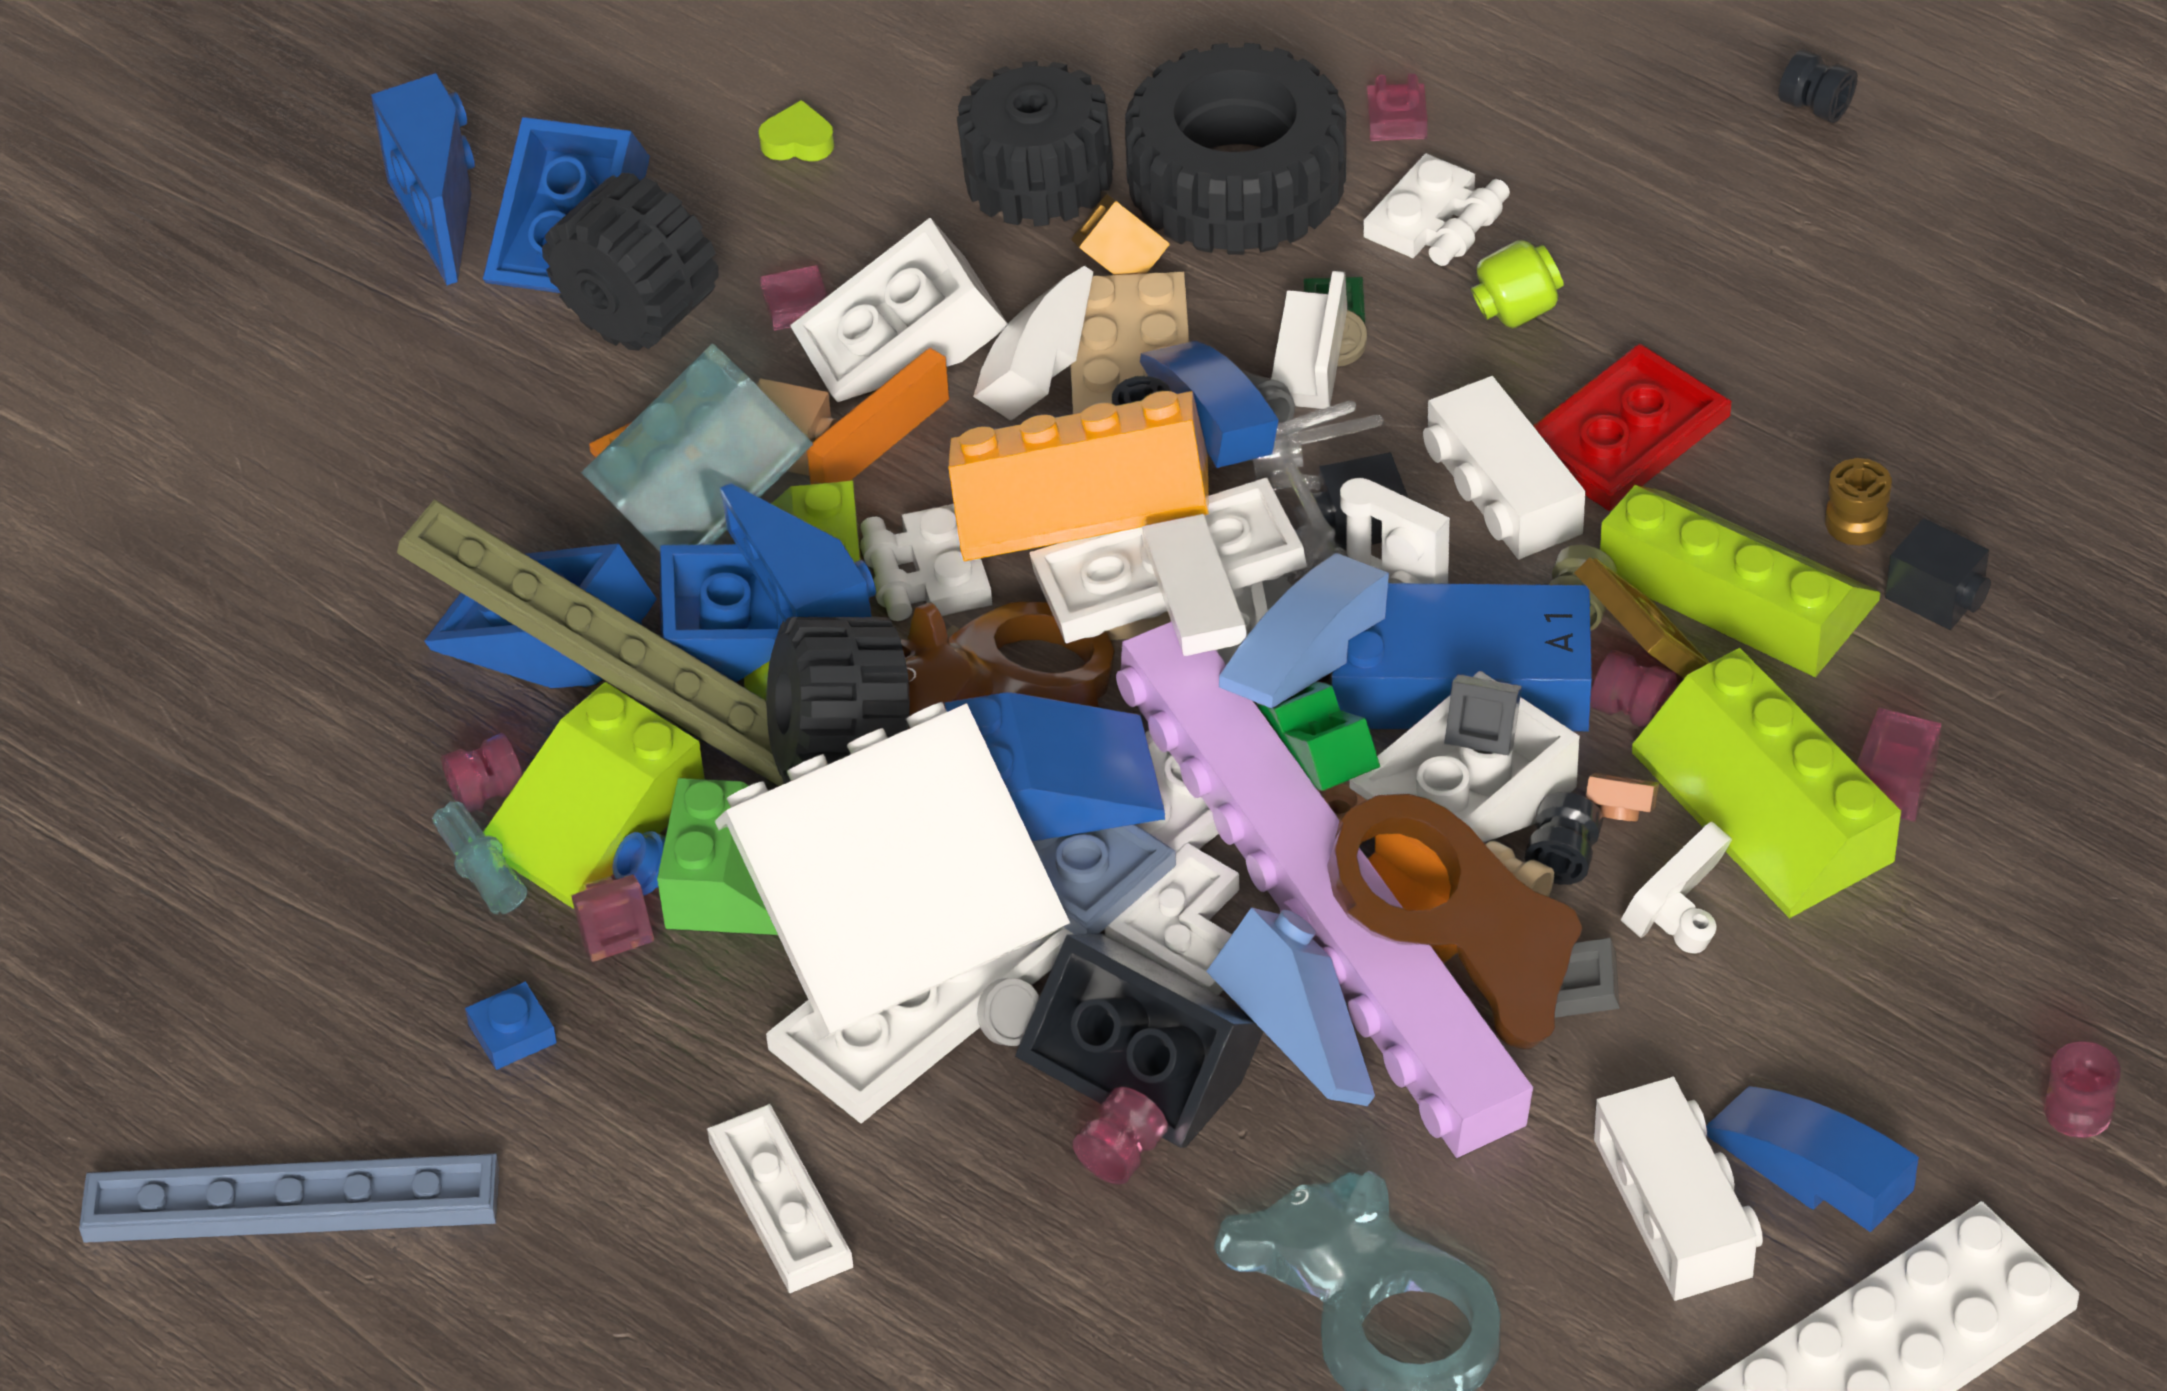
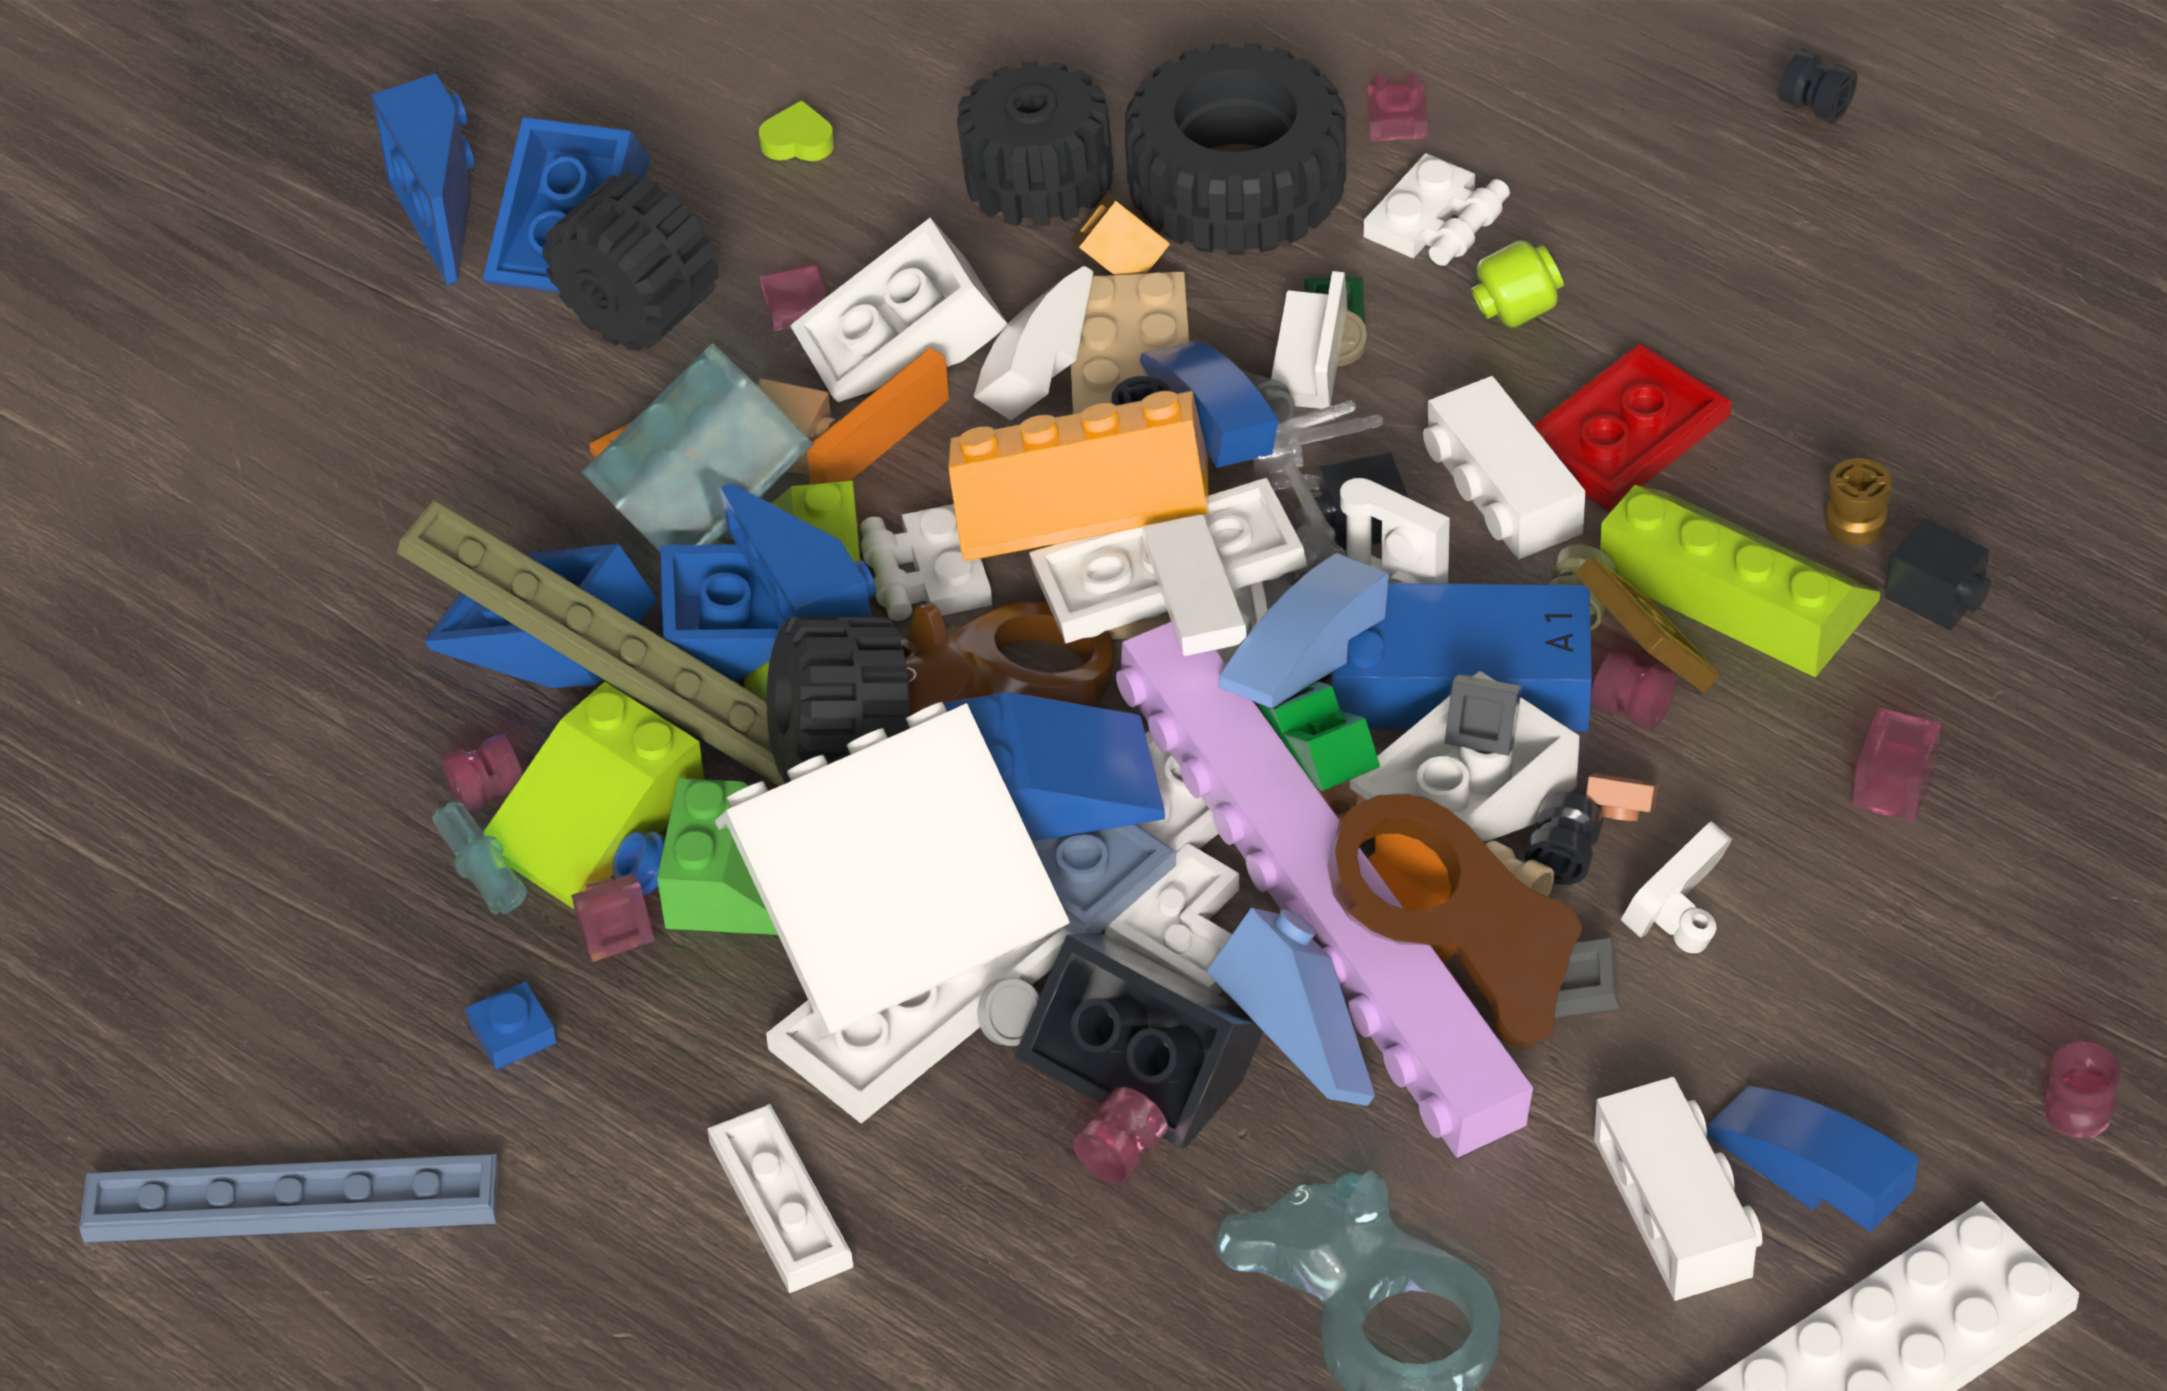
(1771, 781): lime slope -> none

